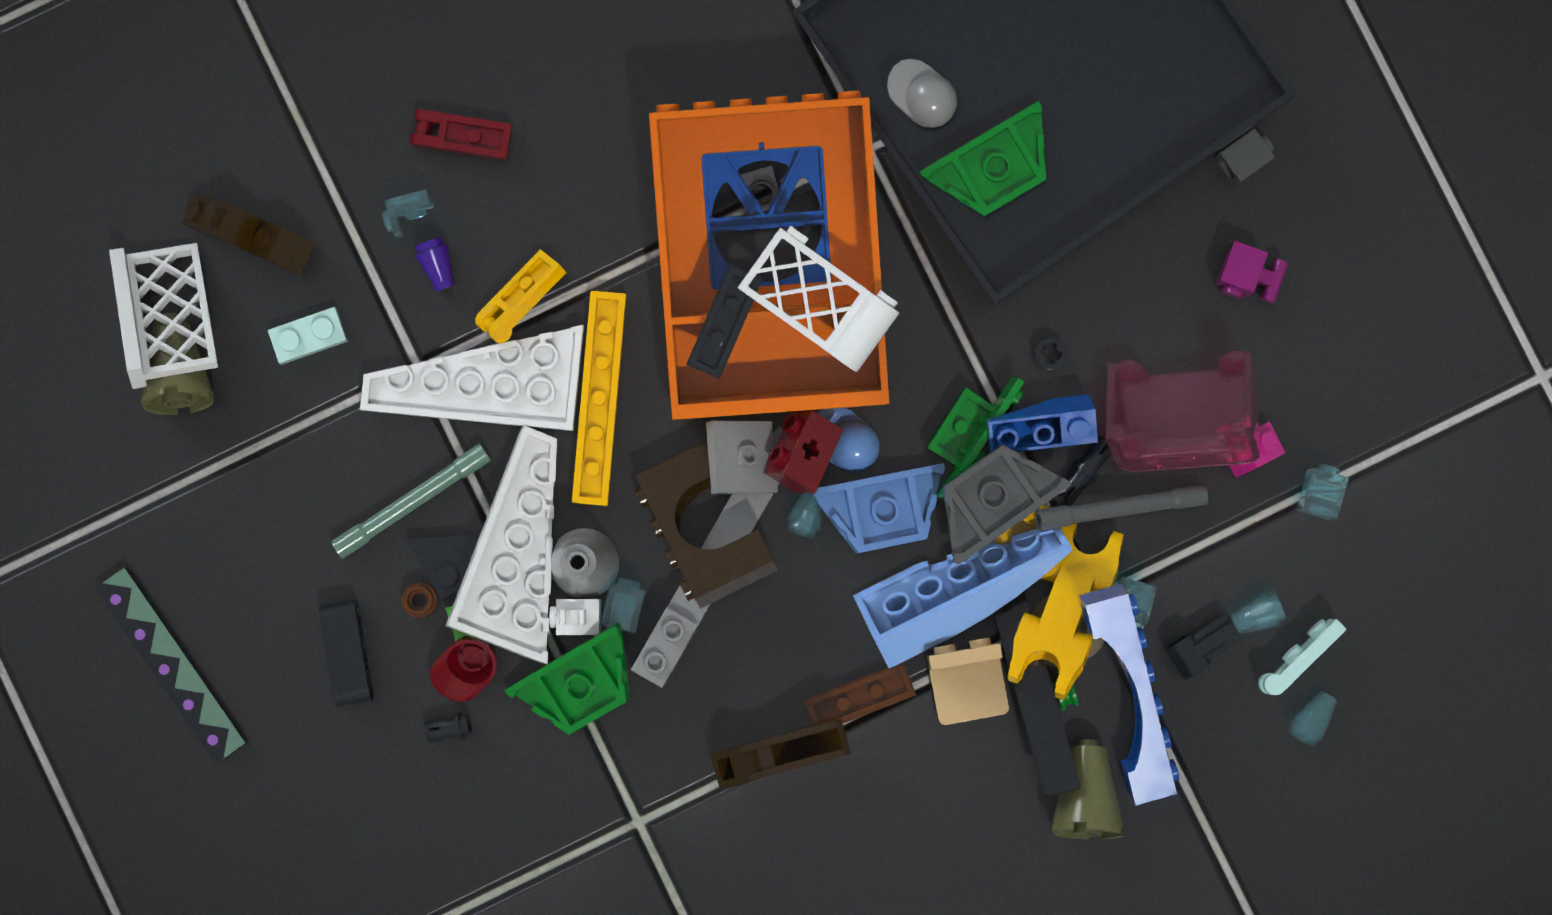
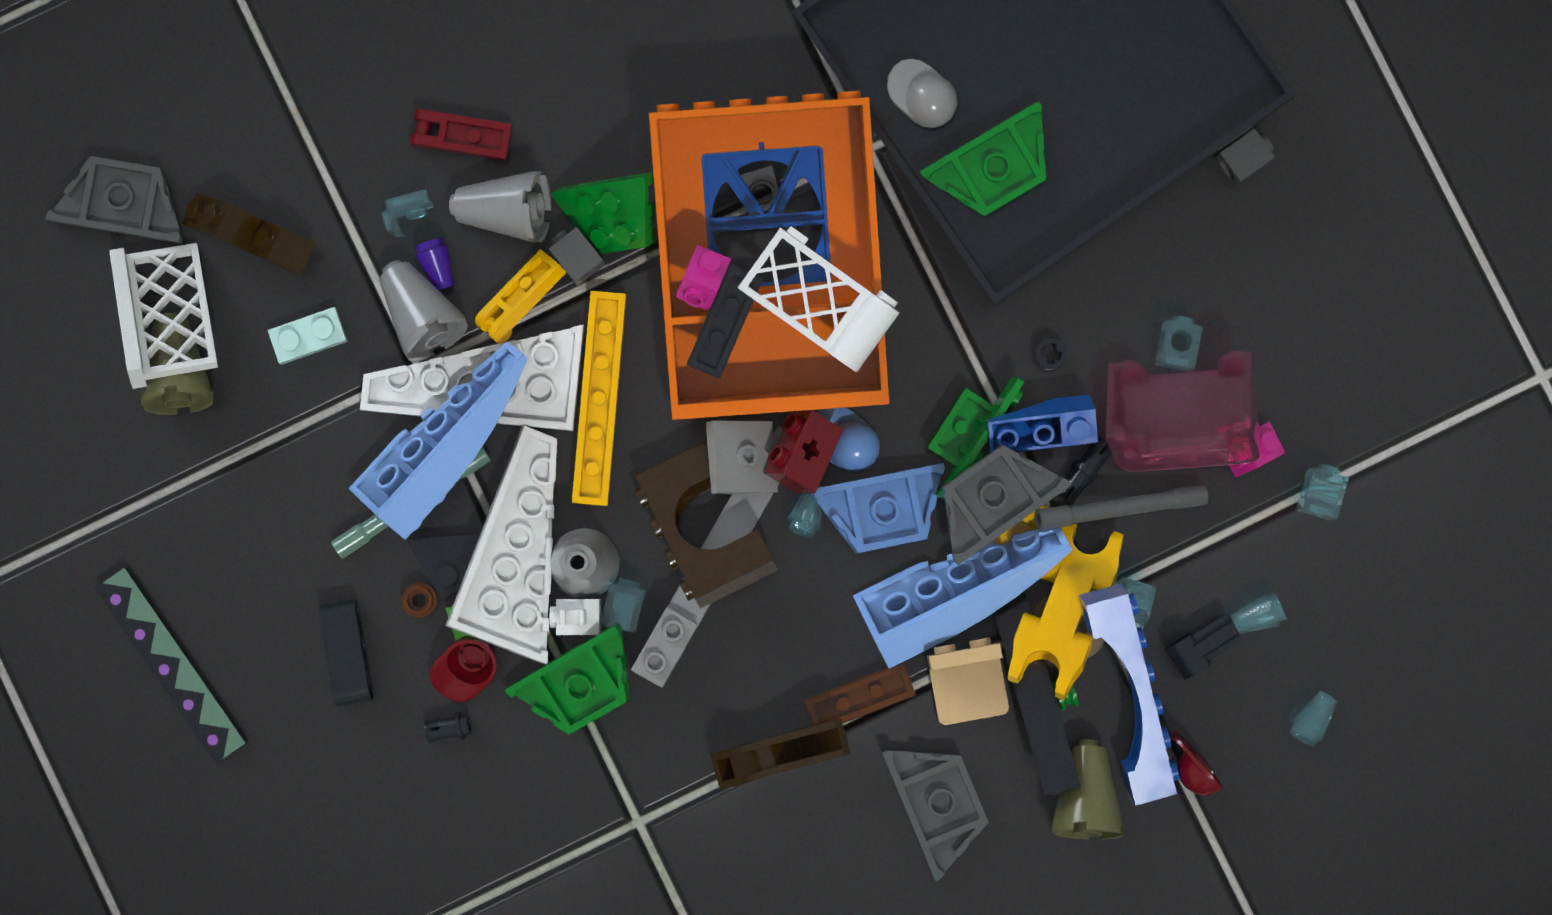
(119, 200): none -> dark grey wing
(419, 312): none -> light grey cone
(429, 460): none -> light blue wedge
(506, 205): none -> light grey cone
(576, 255): none -> dark grey brick
(611, 212): none -> green wing
(703, 278): none -> dark pink bracket
(938, 803): none -> dark grey wing
(1174, 359): none -> clear light blue brick
(1194, 770): none -> dark red cap
(1244, 269): magenta brick -> none
(1300, 658): light aqua plate -> none

